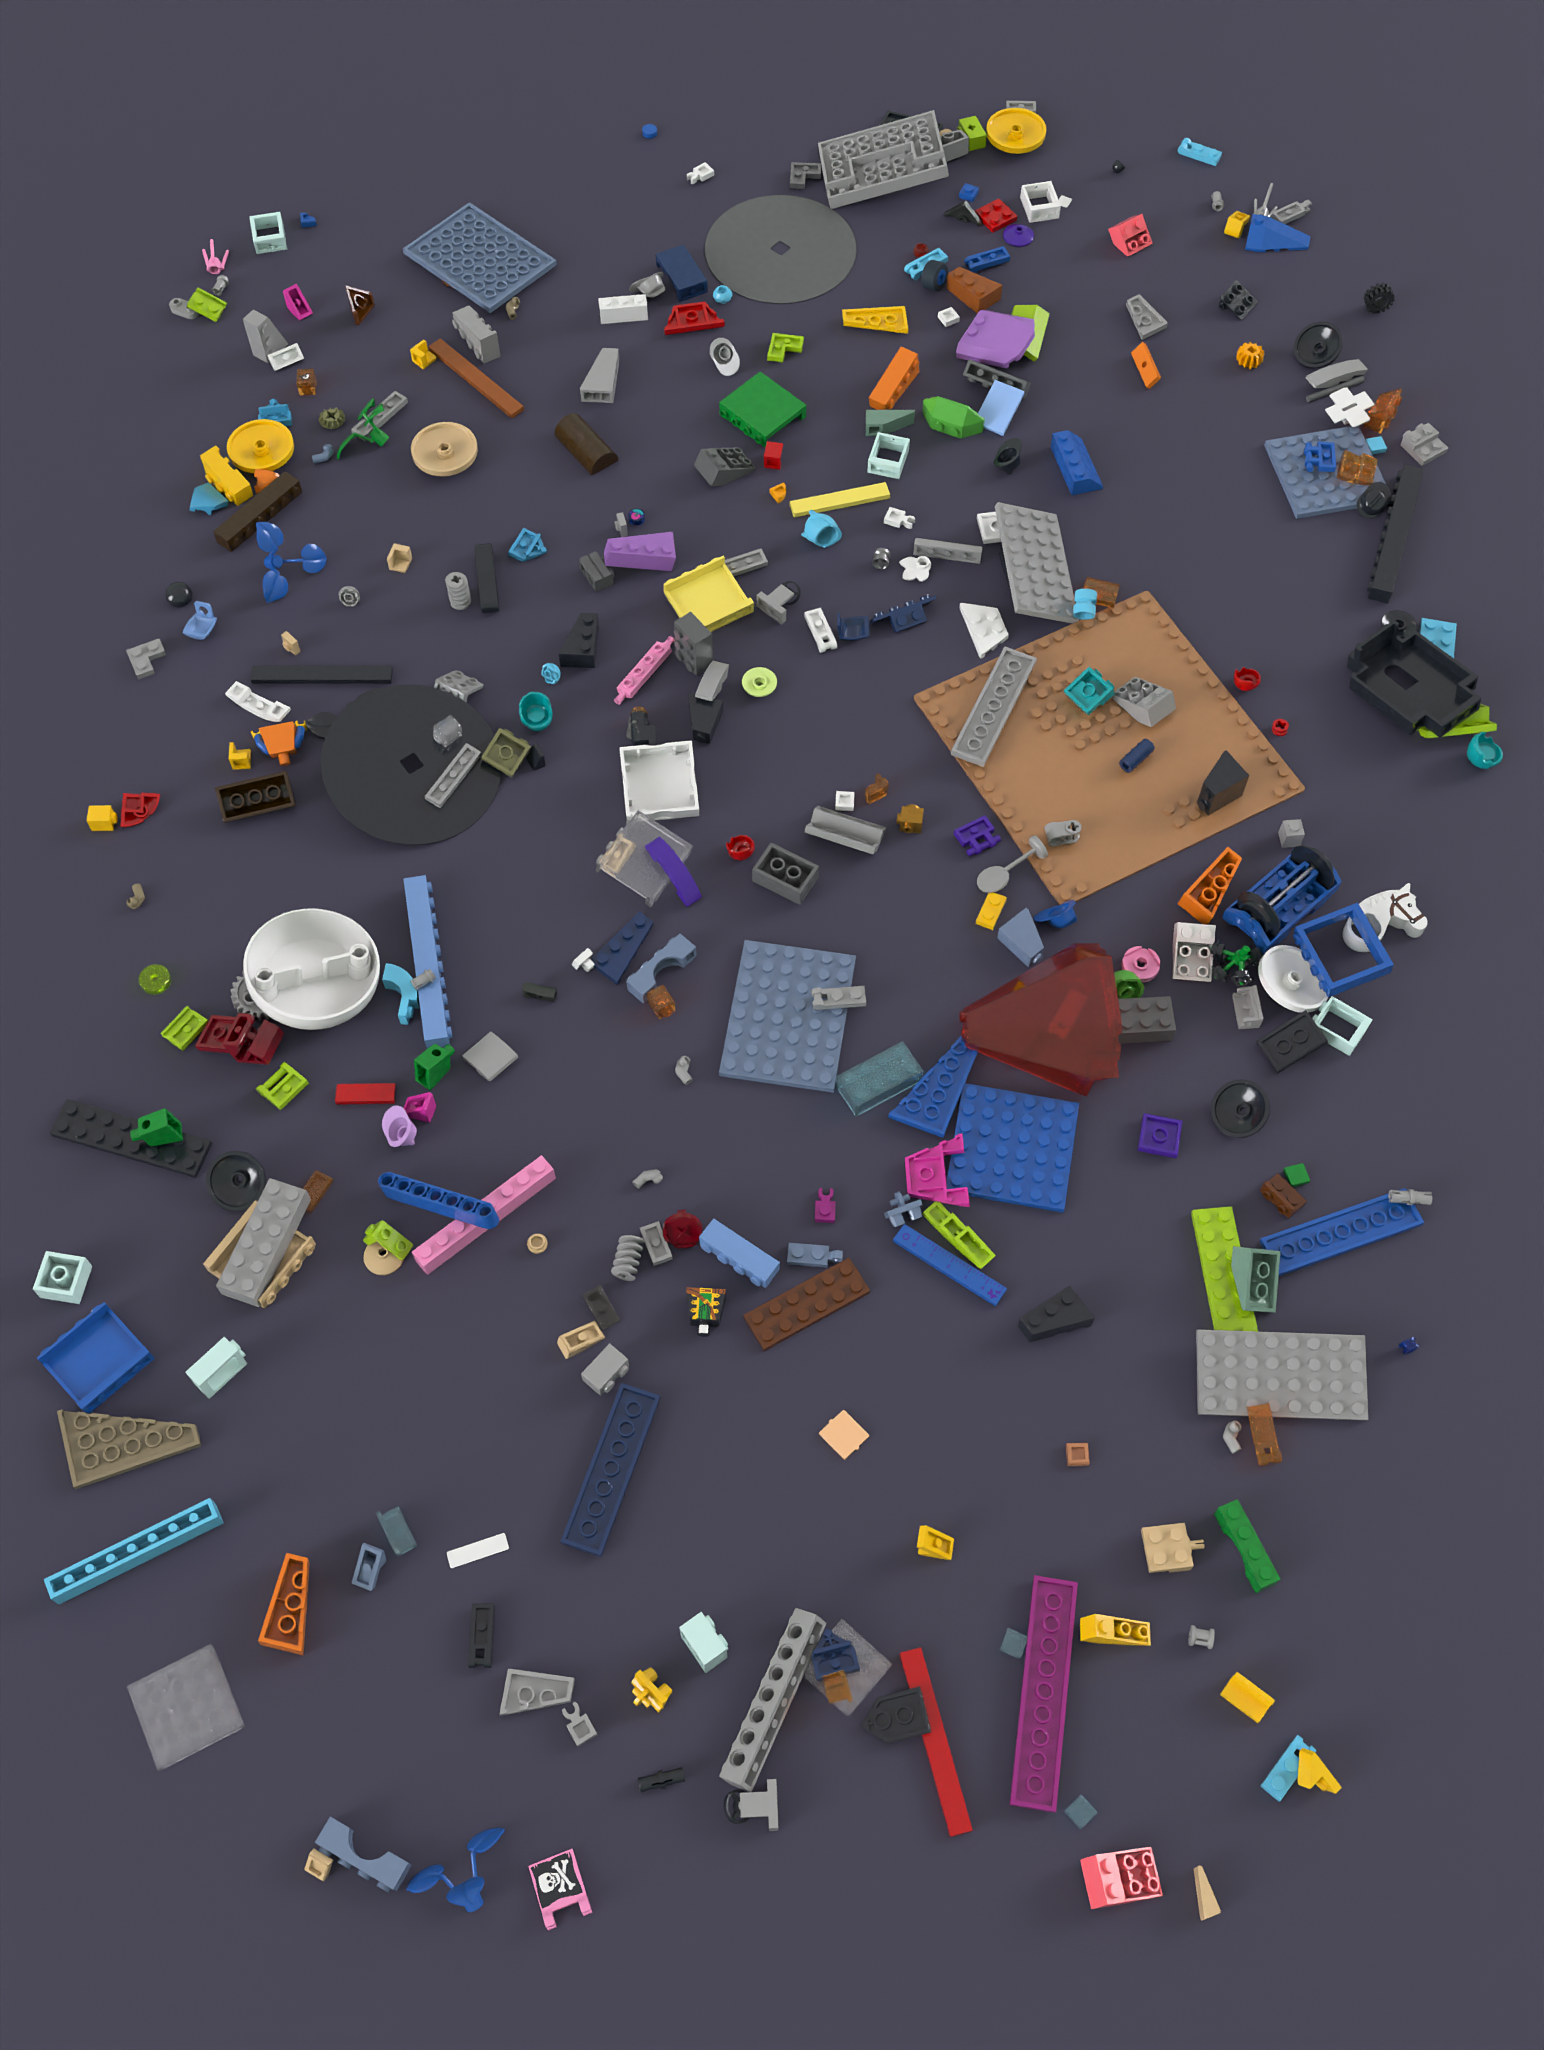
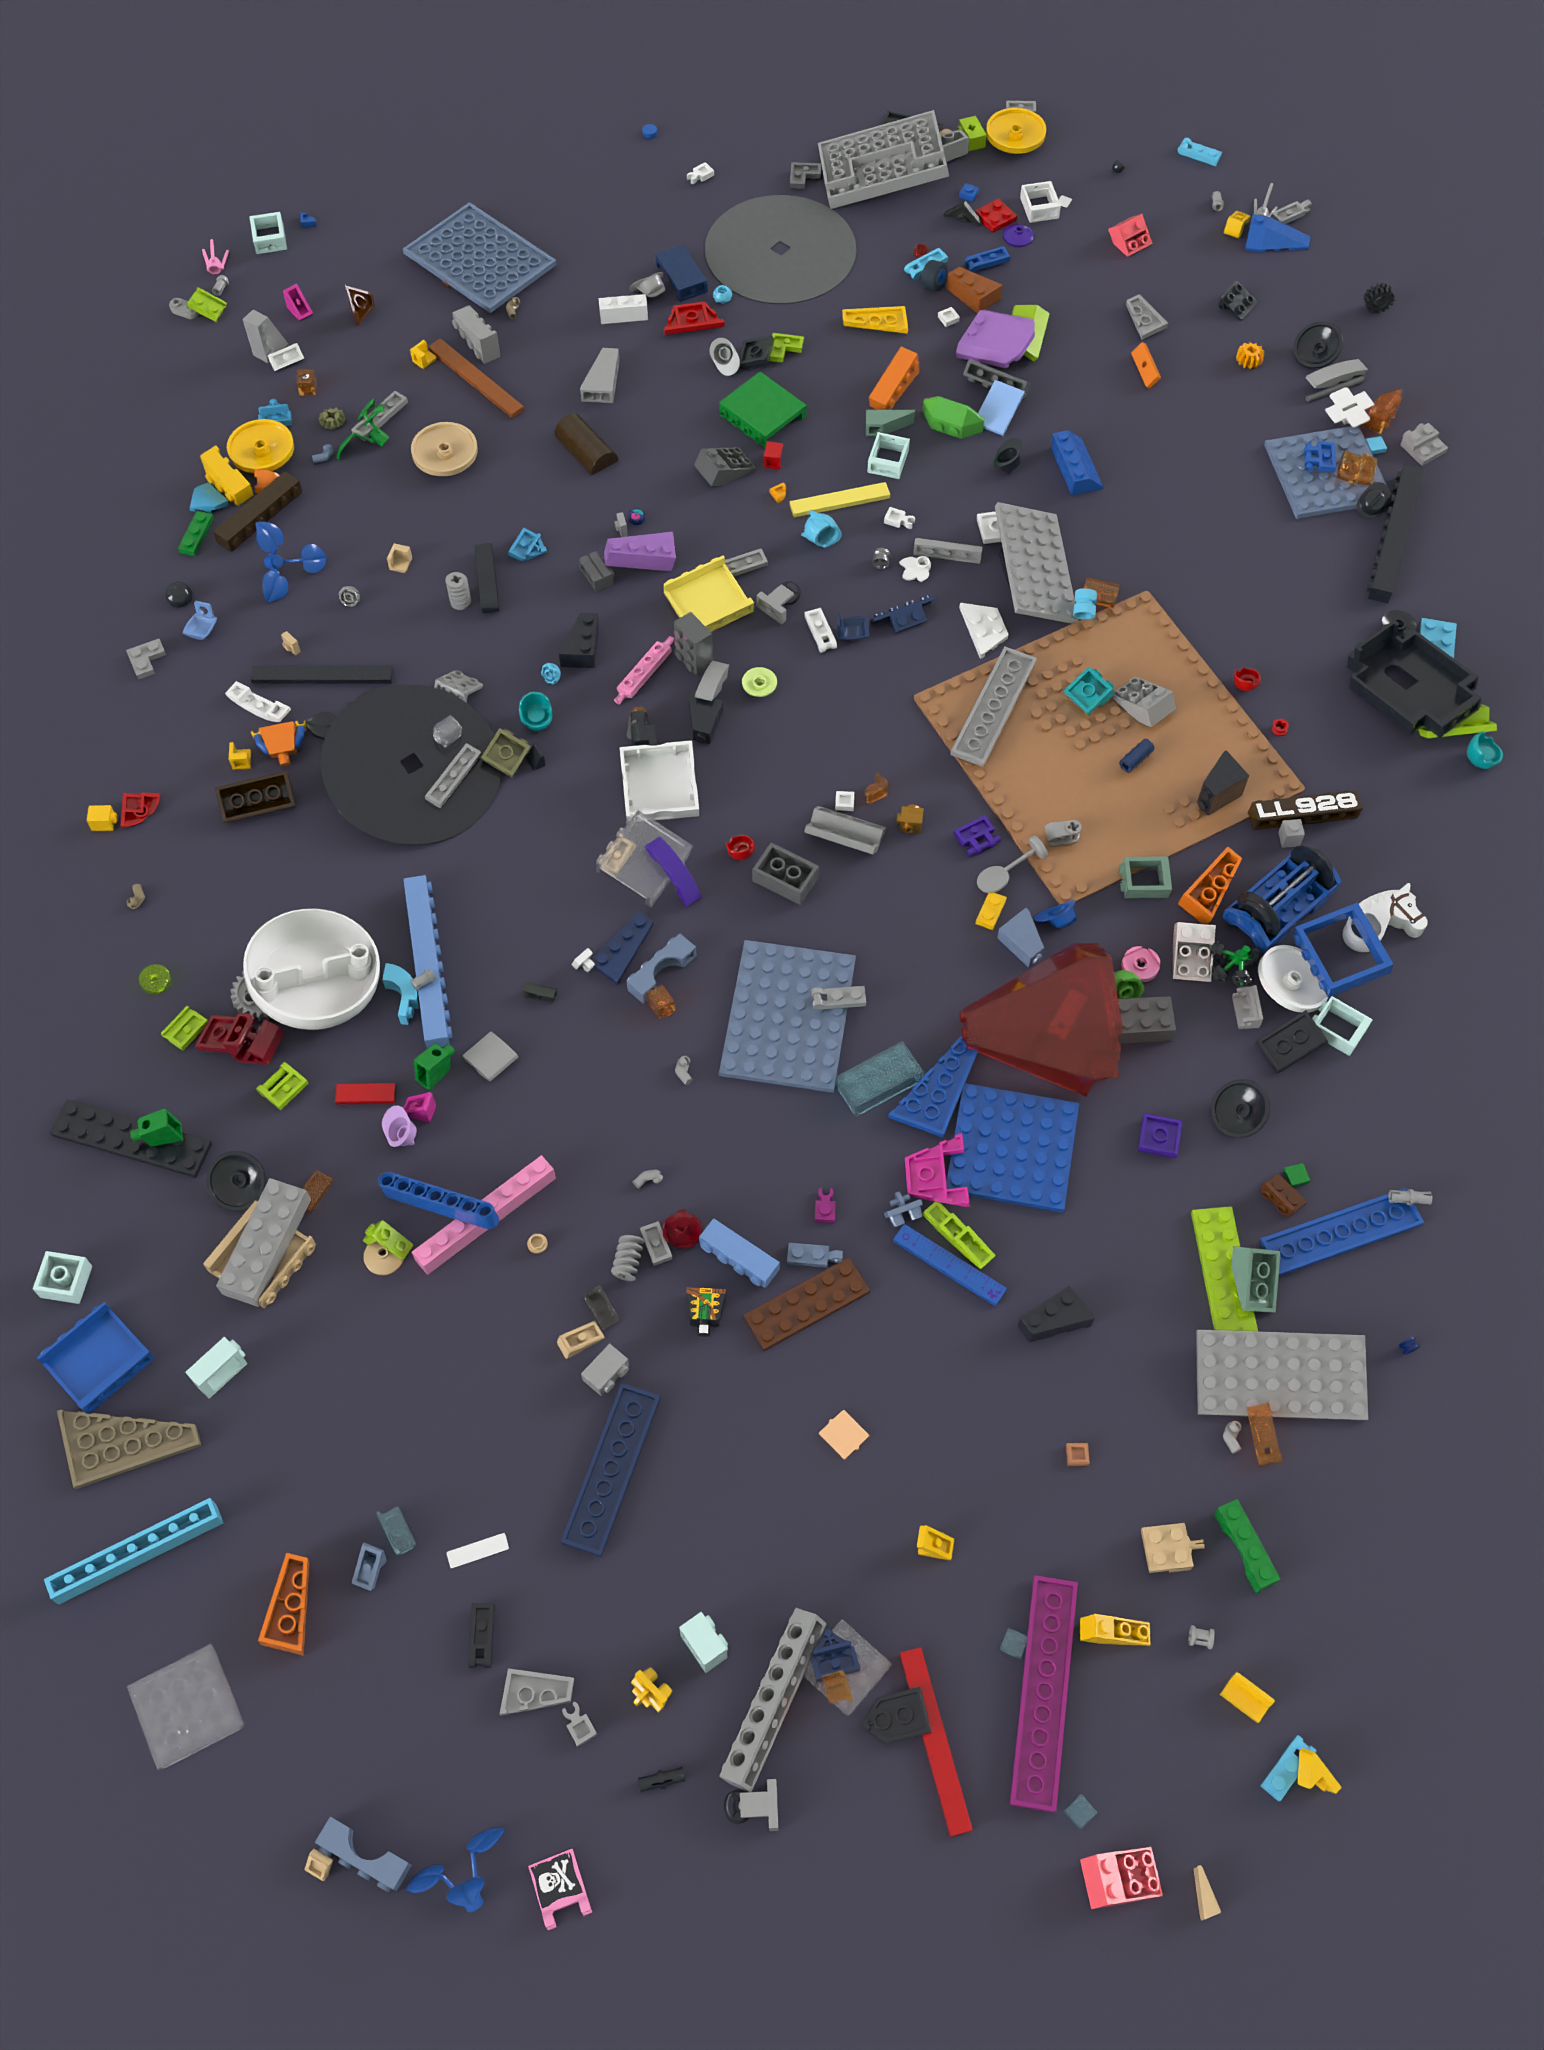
(195, 533): none -> green plate
(756, 351): none -> black plate
(1161, 891): none -> sand green window
(1308, 808): none -> dark brown brick

